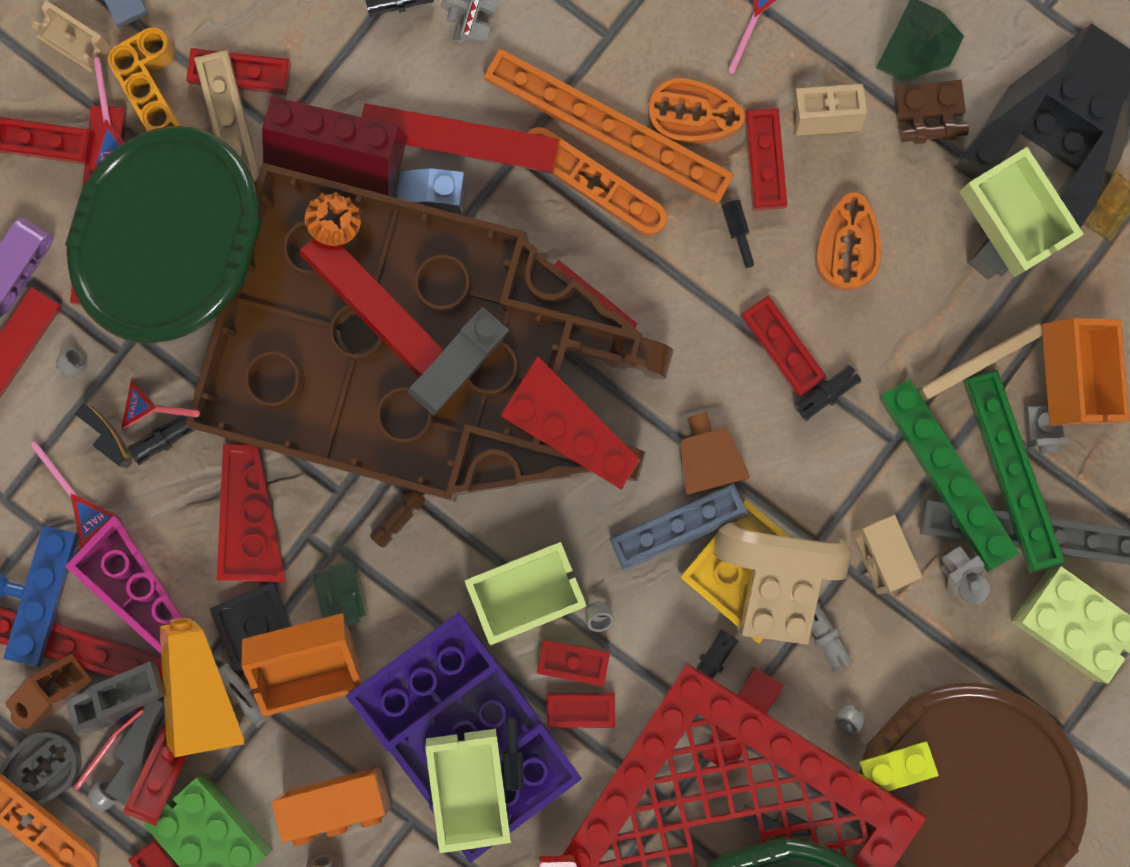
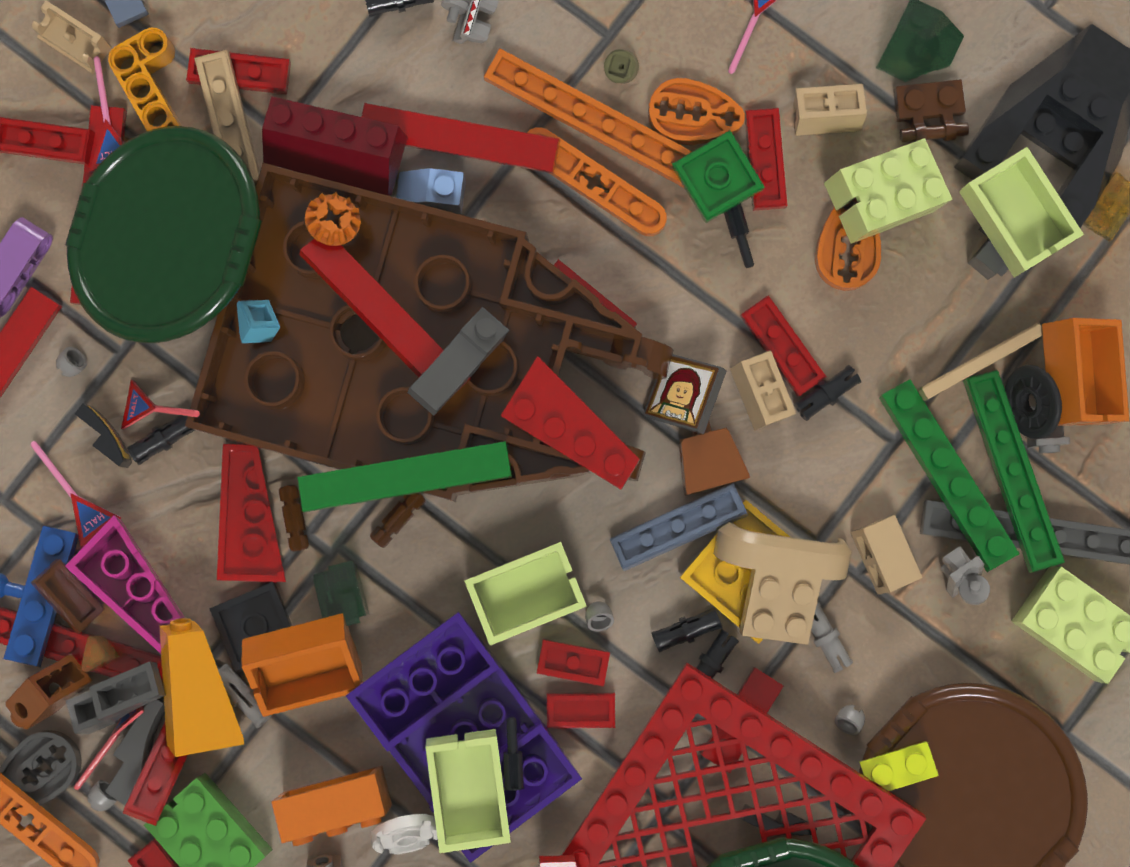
(67, 596): none -> reddish brown tile
(97, 653): none -> clear yellow slope
(256, 321): none -> medium azure slope
(293, 518): none -> reddish brown axle
(404, 476): none -> green tile
(404, 834): none -> white tile
(621, 66): none -> olive tile
(686, 394): none -> tile
(686, 630): none -> black pin
(718, 176): none -> green tile
(762, 390): none -> tan hinge
(888, 190): none -> yellowish green piece
(1048, 410): none -> black wheel

